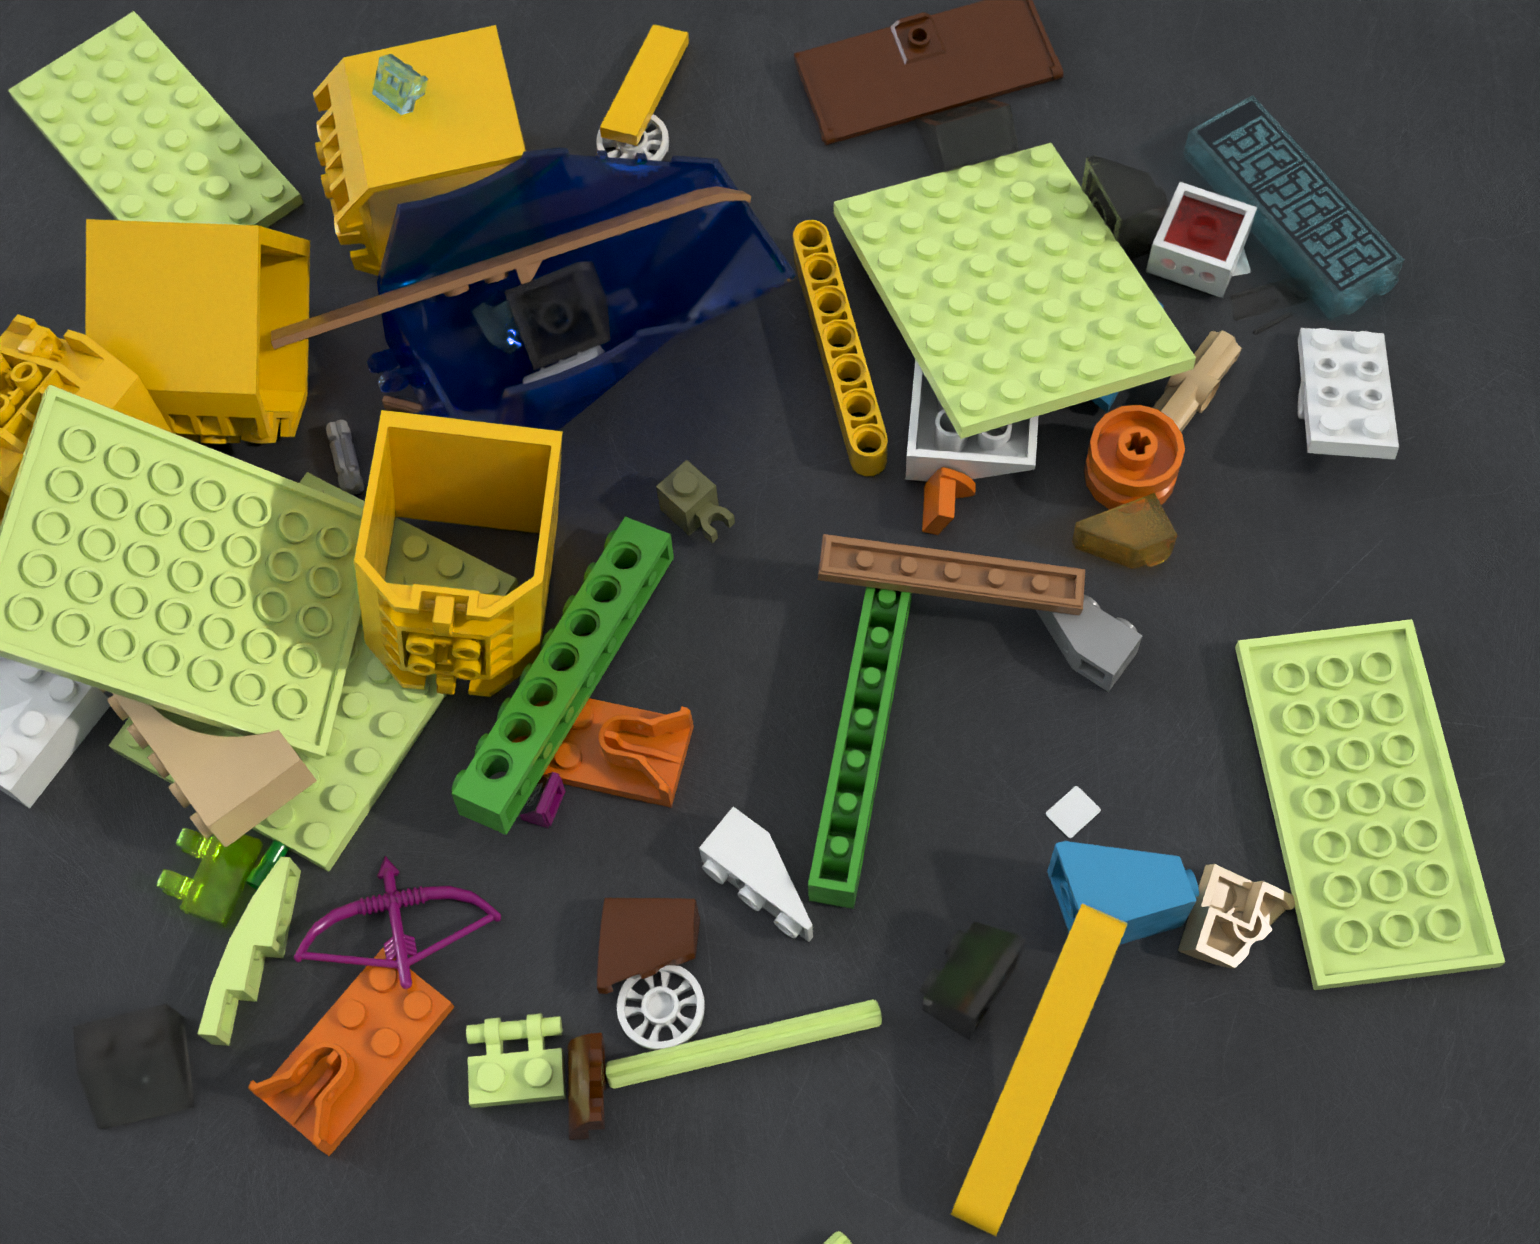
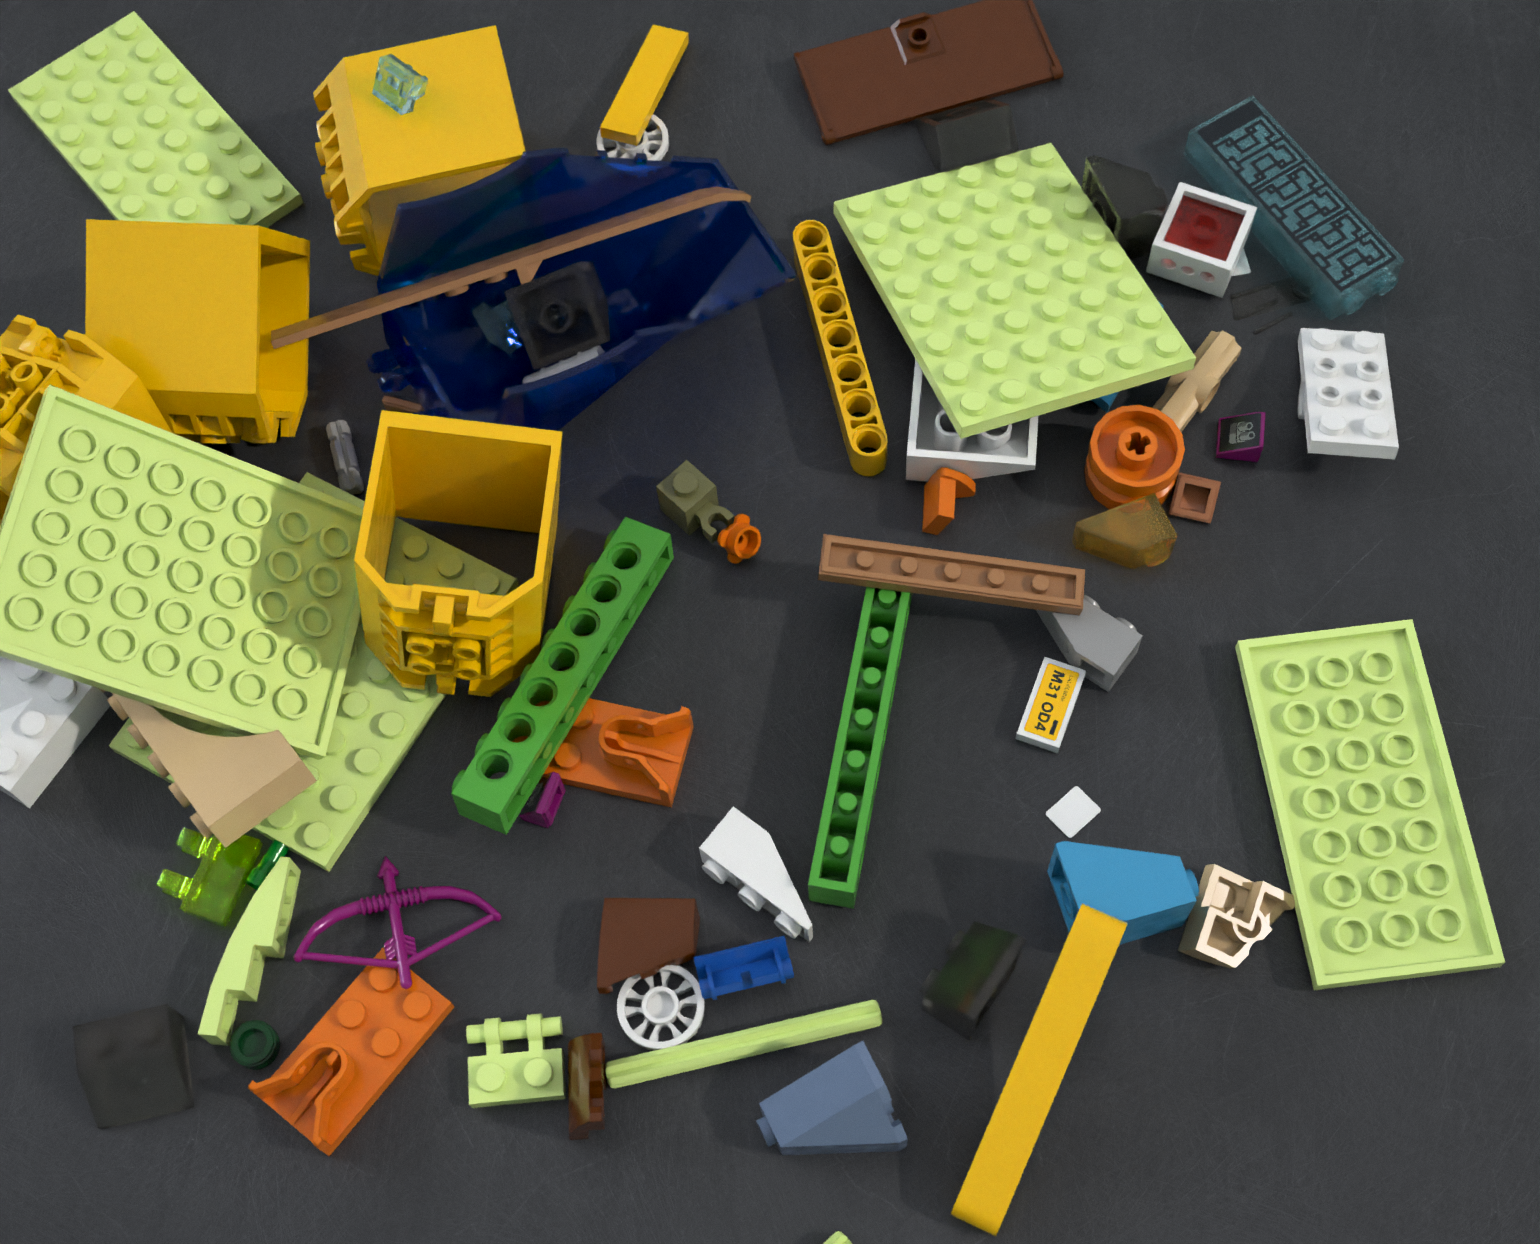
(254, 1044): none -> dark green tile
(740, 539): none -> orange plate
(743, 967): none -> blue hinge
(834, 1110): none -> sand blue slope
(1050, 705): none -> tile
(1194, 497): none -> nougat slope
(1241, 437): none -> slope

